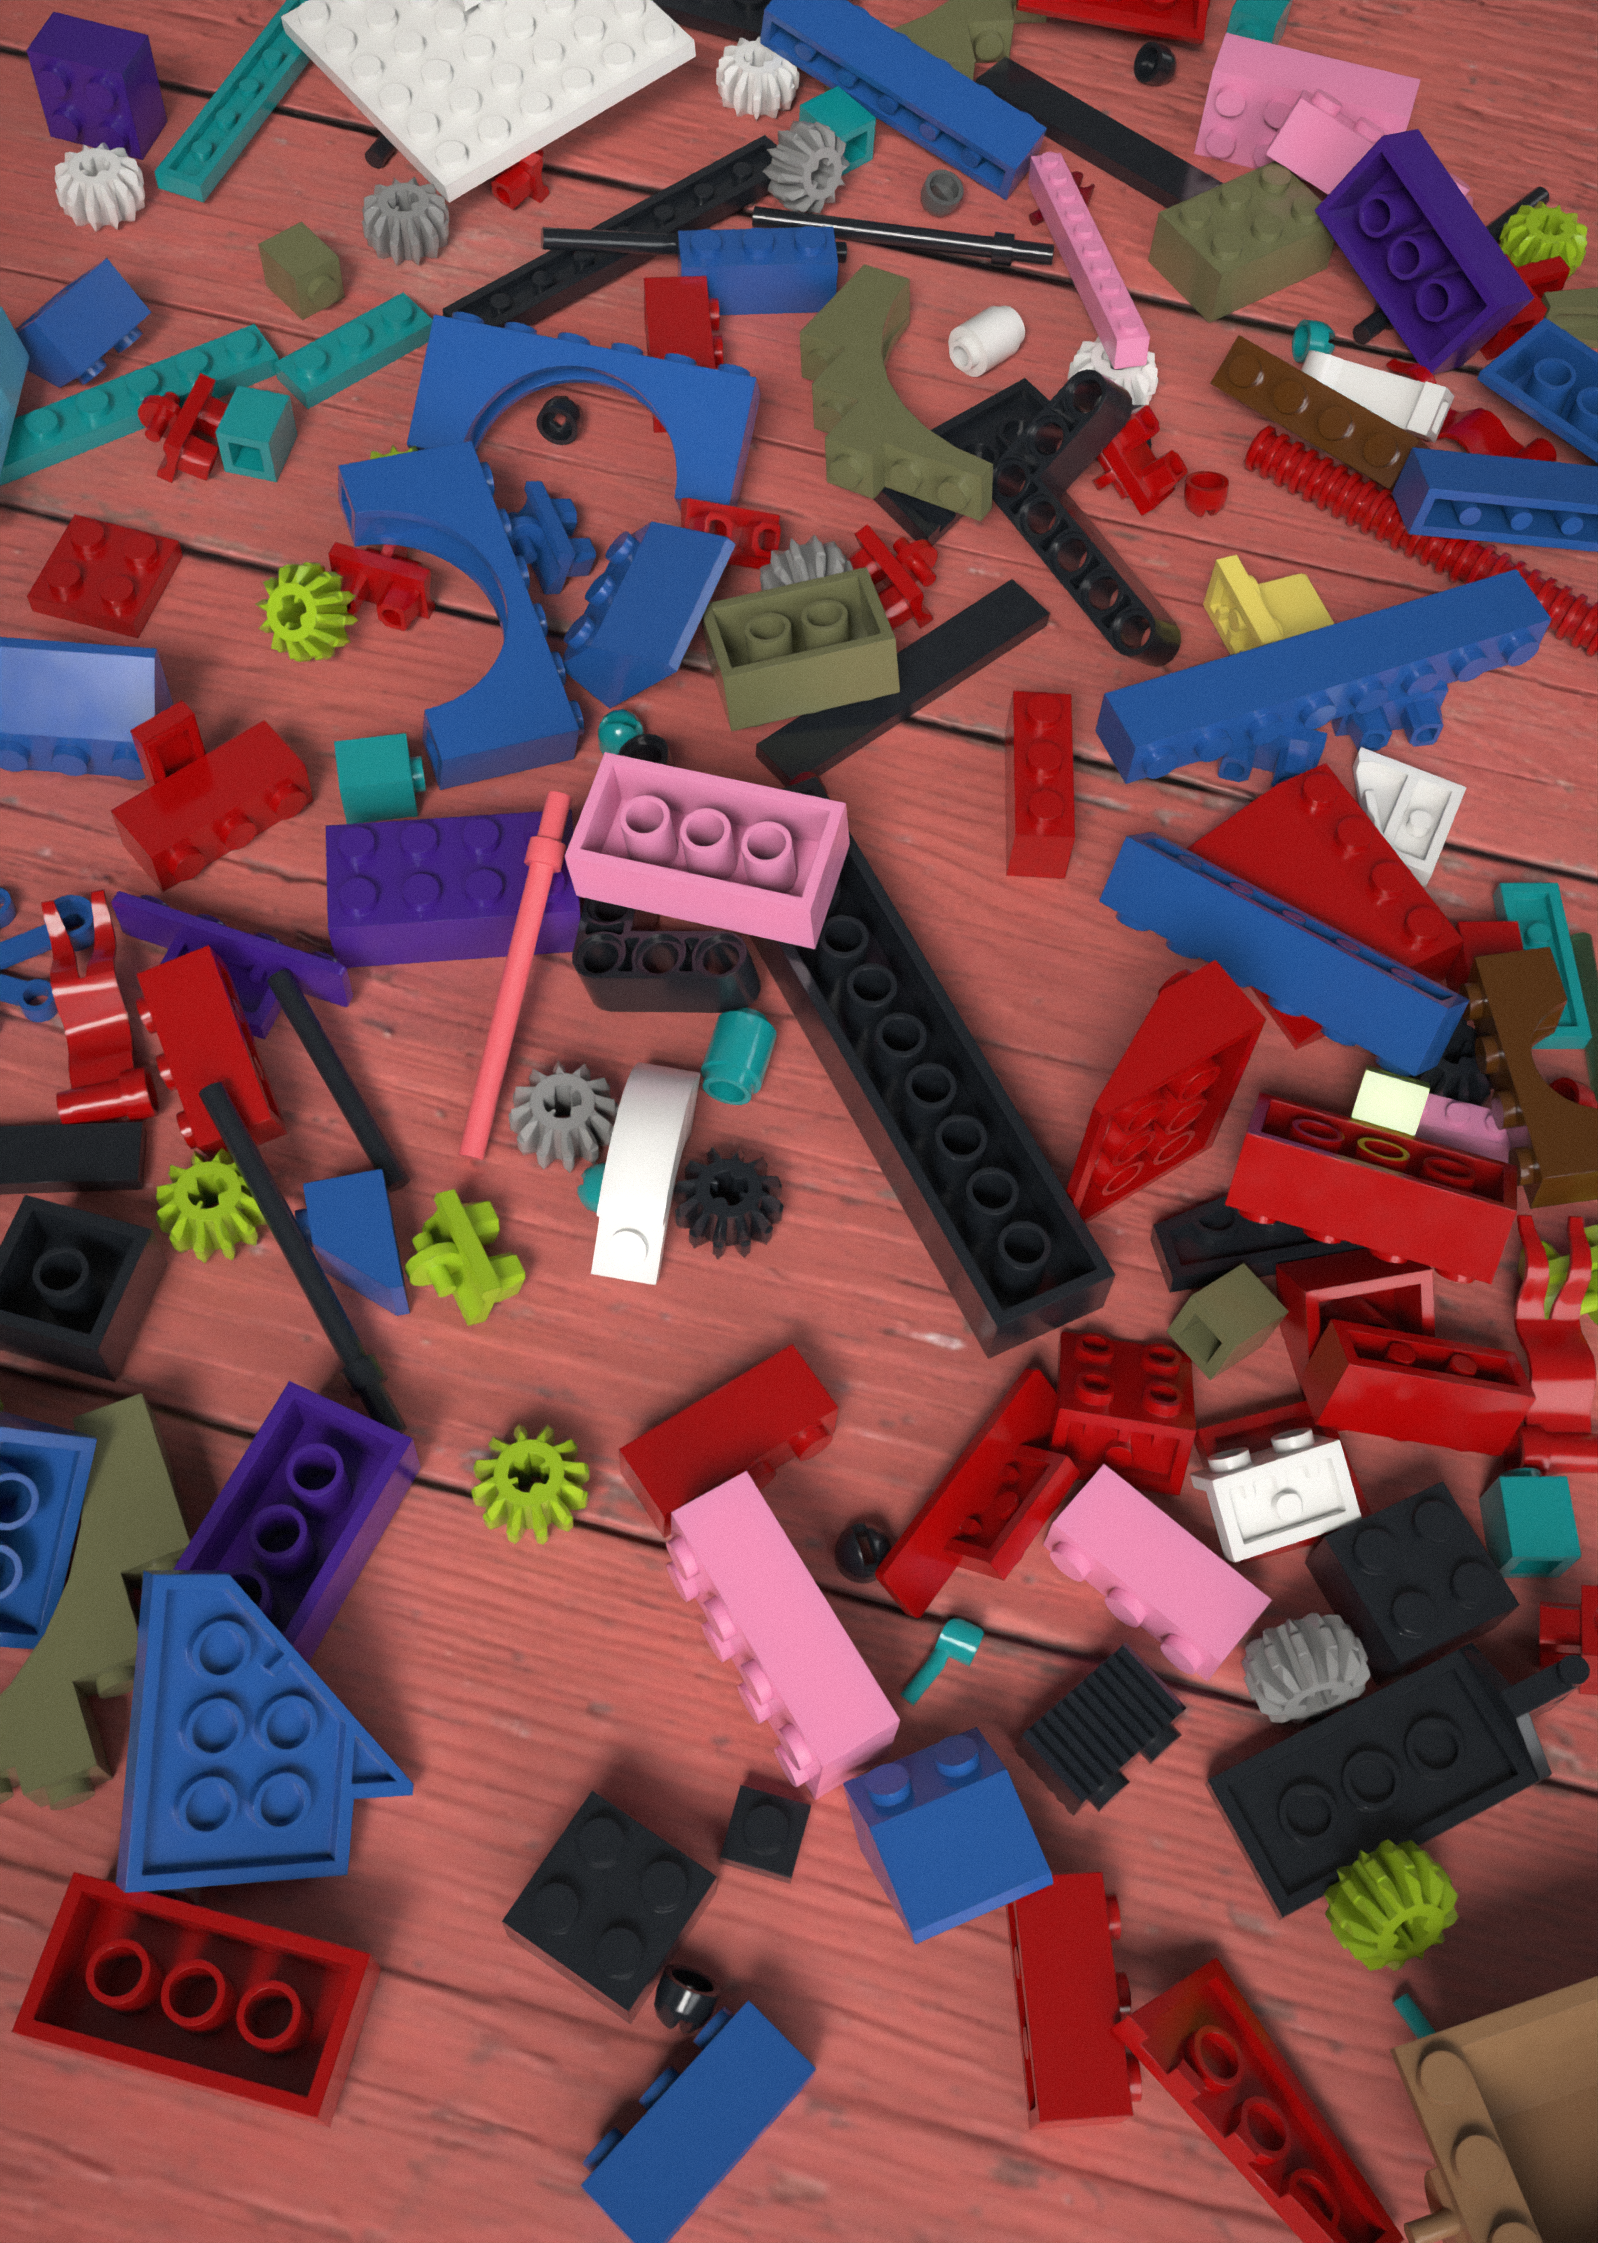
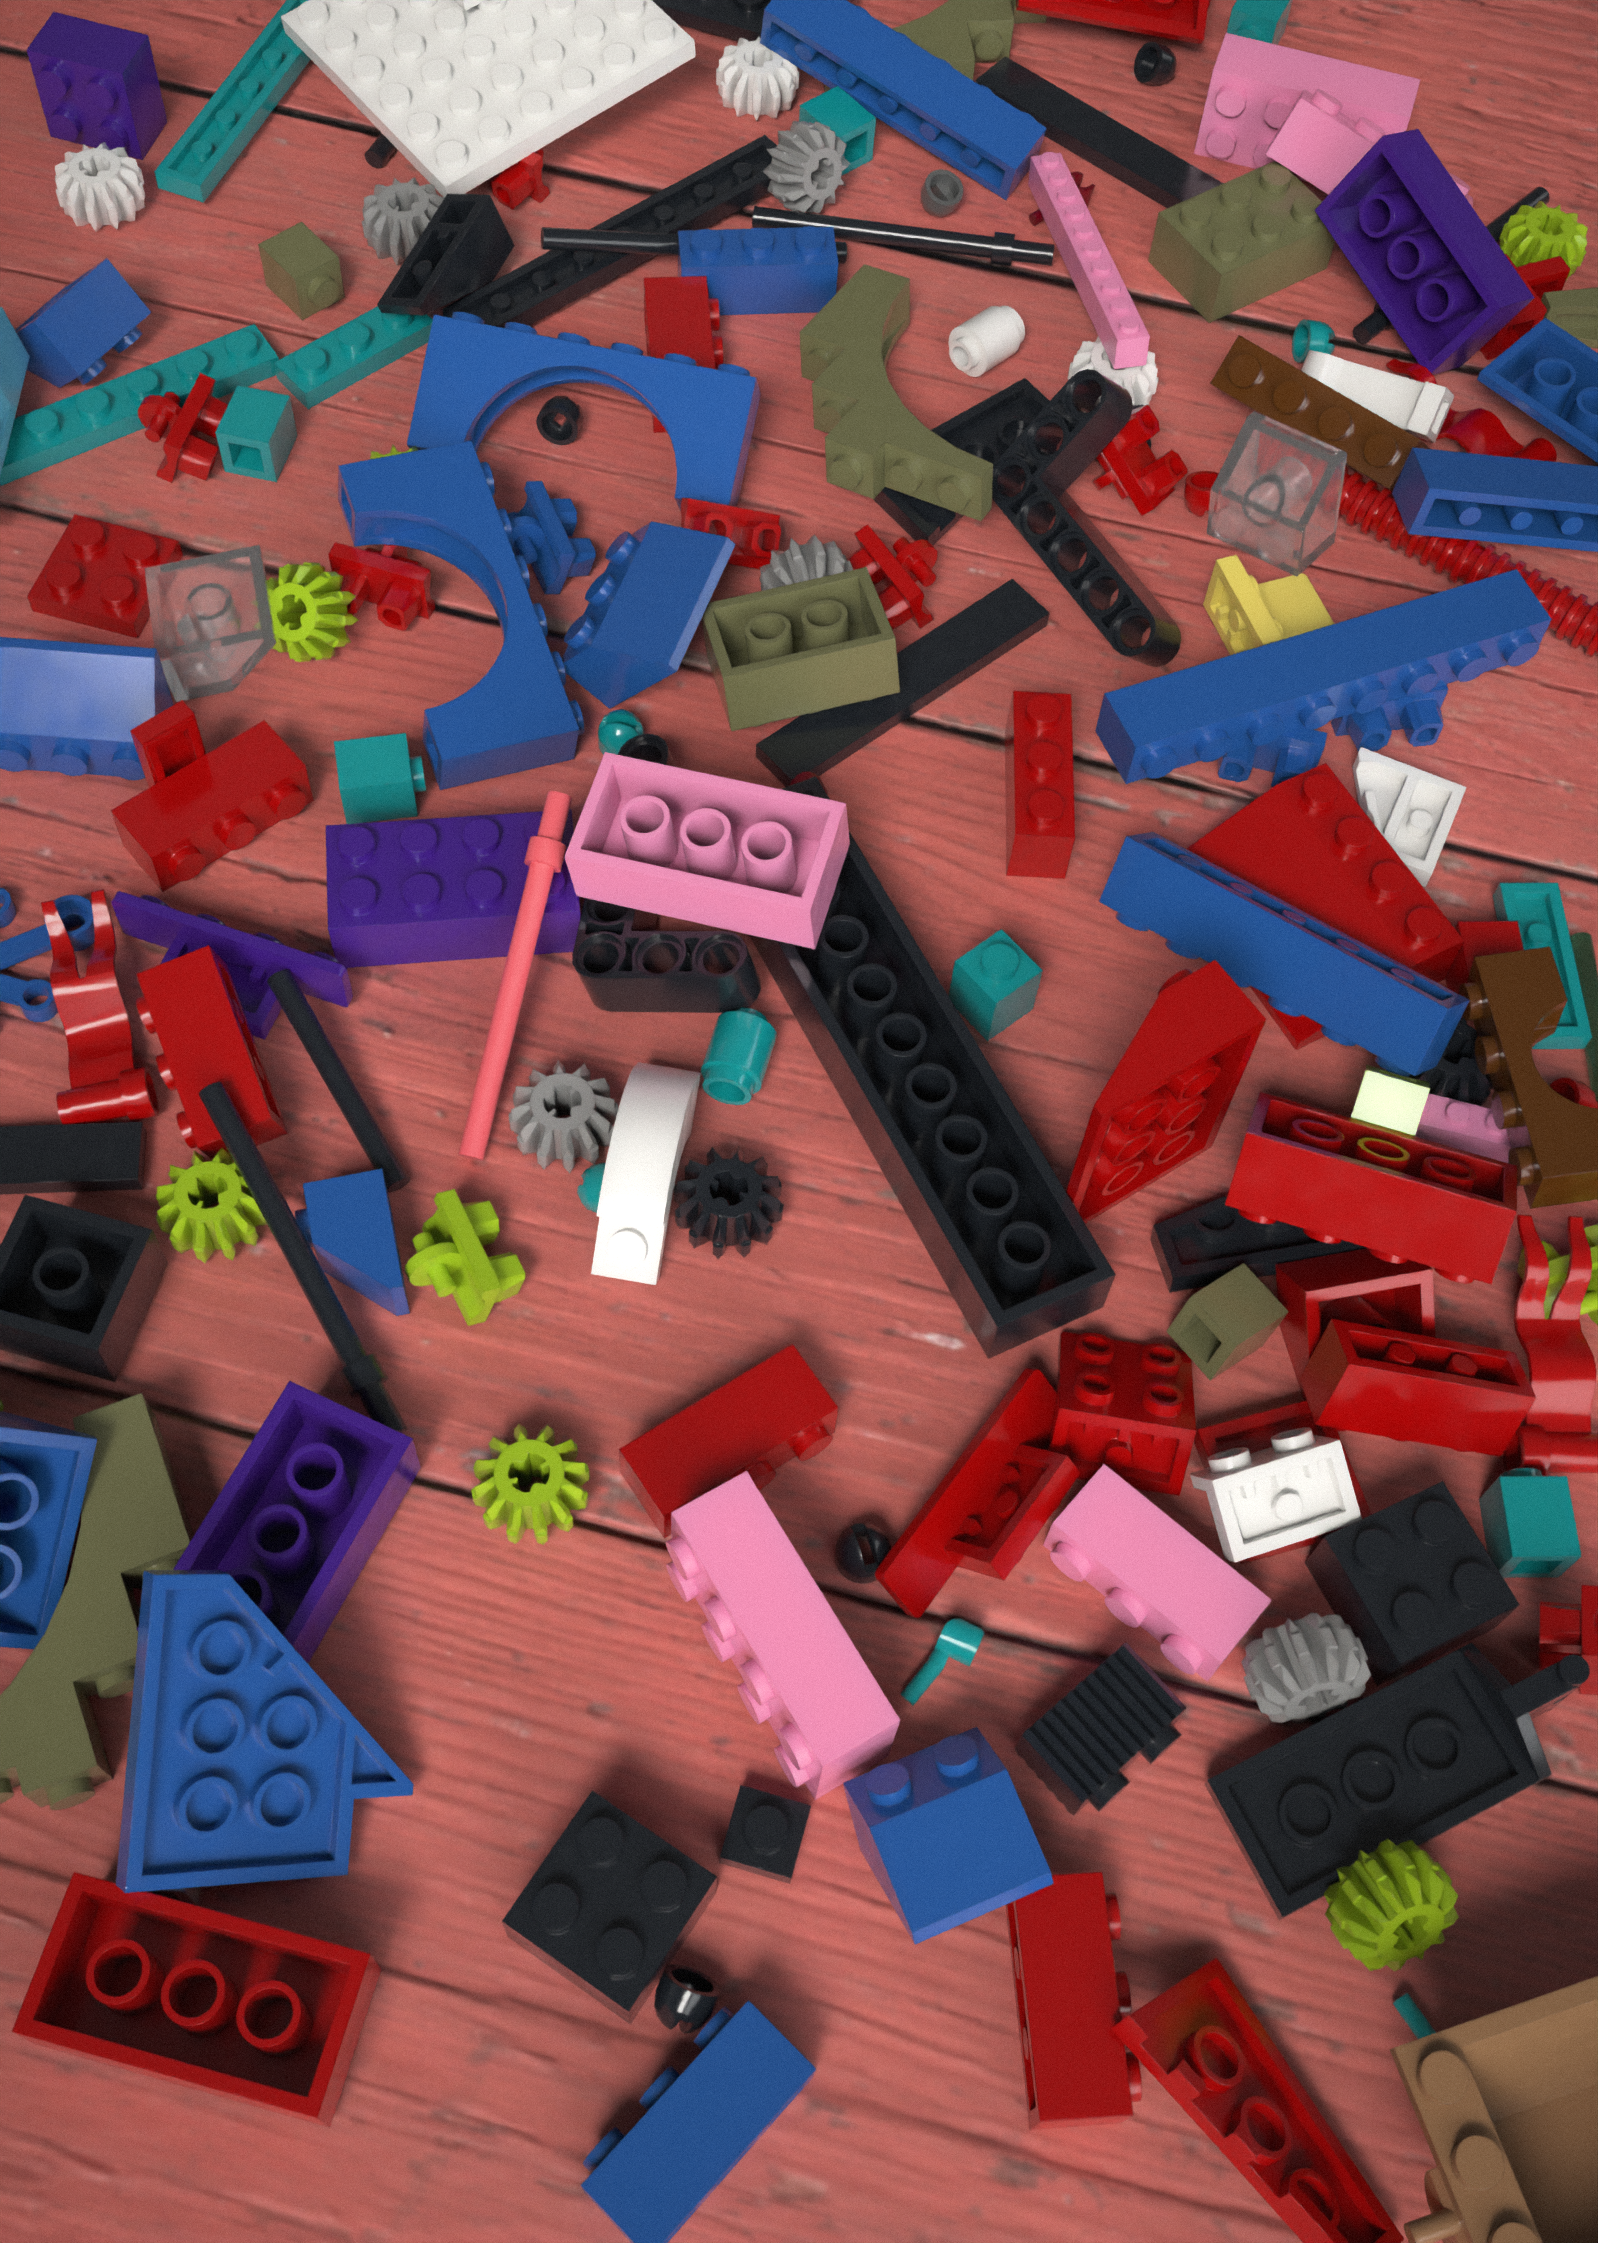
(210, 620): none -> clear slope
(452, 257): none -> black slope
(994, 984): none -> teal brick
(1278, 494): none -> clear slope

